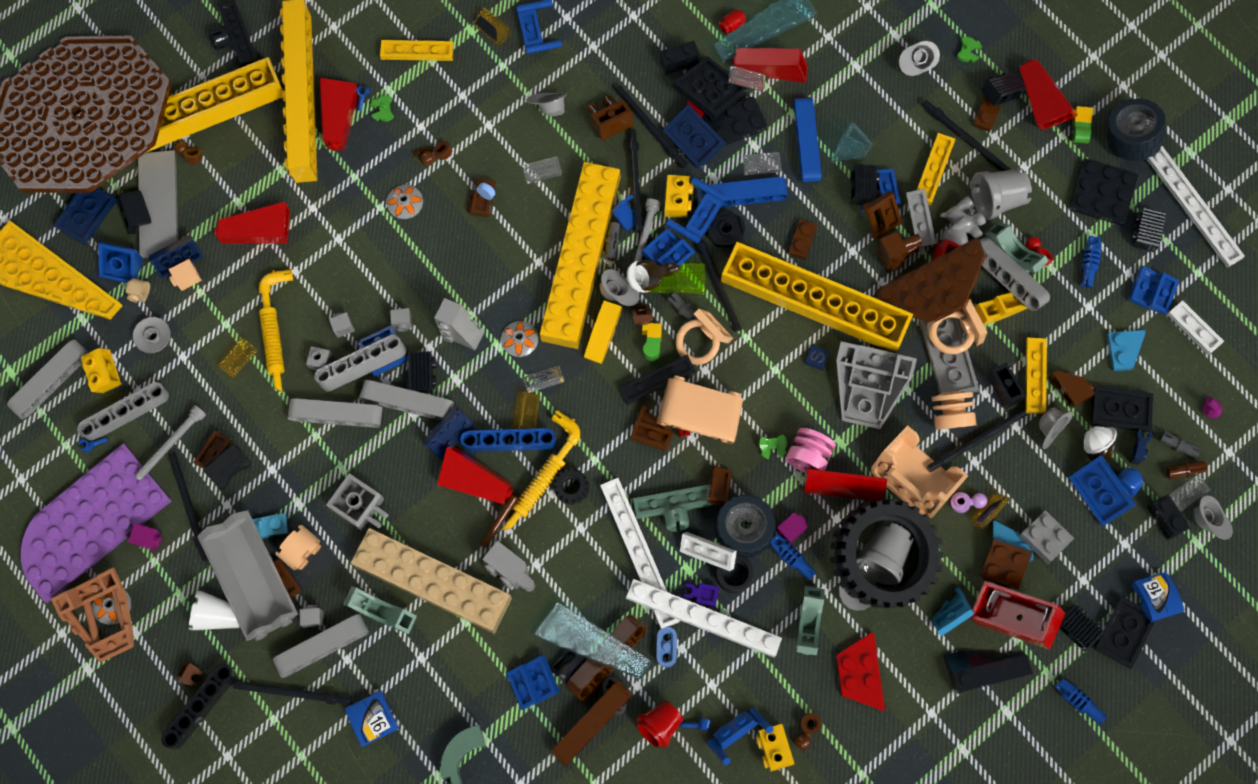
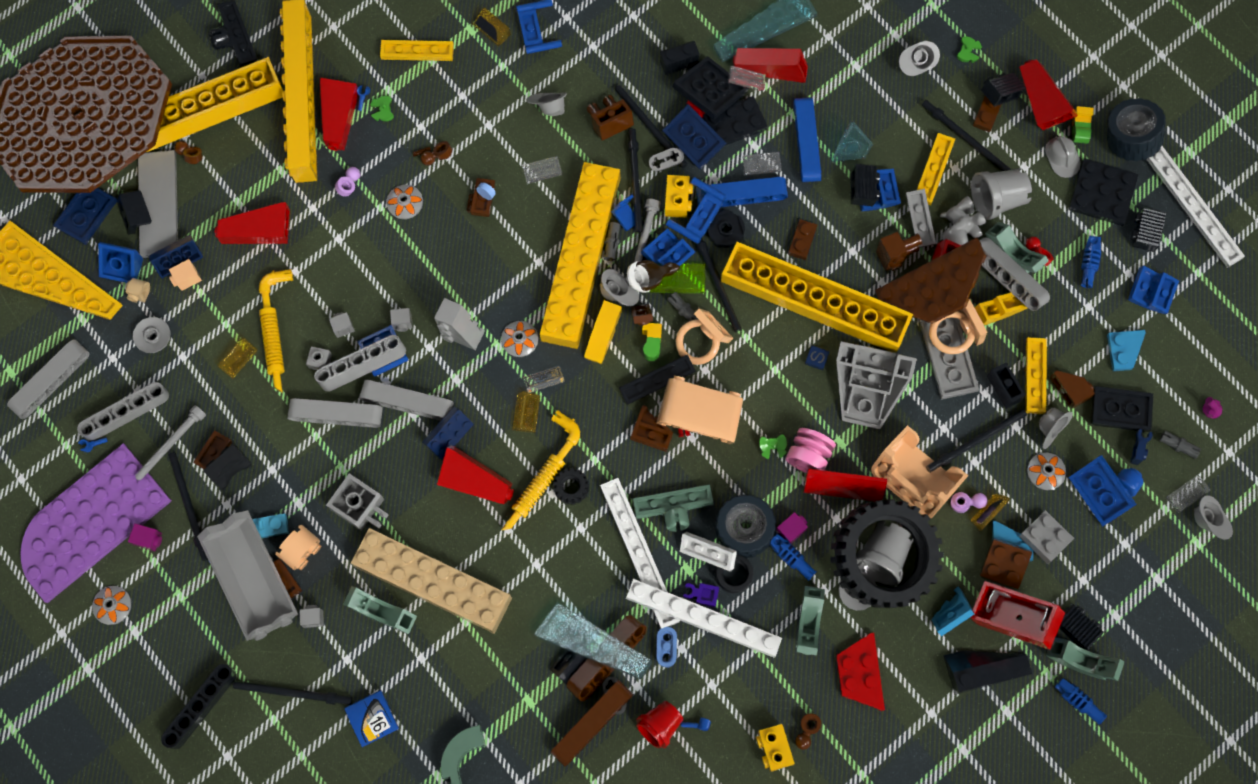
(83, 596): nougat windscreen -> none
(100, 370): yellow brick -> none
(186, 673): reddish brown tile -> none
(211, 613): white cone -> none
(320, 645): light grey beam -> none
(352, 175): none -> lavender plate
(421, 372): black brick -> none
(499, 520): reddish brown bar -> none
(508, 567): light grey hinge -> none
(516, 445): blue beam -> none
(533, 682): blue slope -> none
(664, 155): none -> light grey beam
(719, 485): reddish brown tile -> none
(732, 21): red brick -> none
(736, 729): blue plate -> none
(888, 214): reddish brown plate -> none
(954, 410): light nougat wheel -> none
(1043, 479): none -> light grey dish
(1063, 156): none -> light grey piece
(1084, 661): none -> sand green arch
(1100, 442): white piece -> none
(1125, 633): black plate -> none
(1158, 596): blue slope -> none
(1168, 517): black brick -> none
(1186, 469): reddish brown axle -> none
(1195, 327): white plate -> none

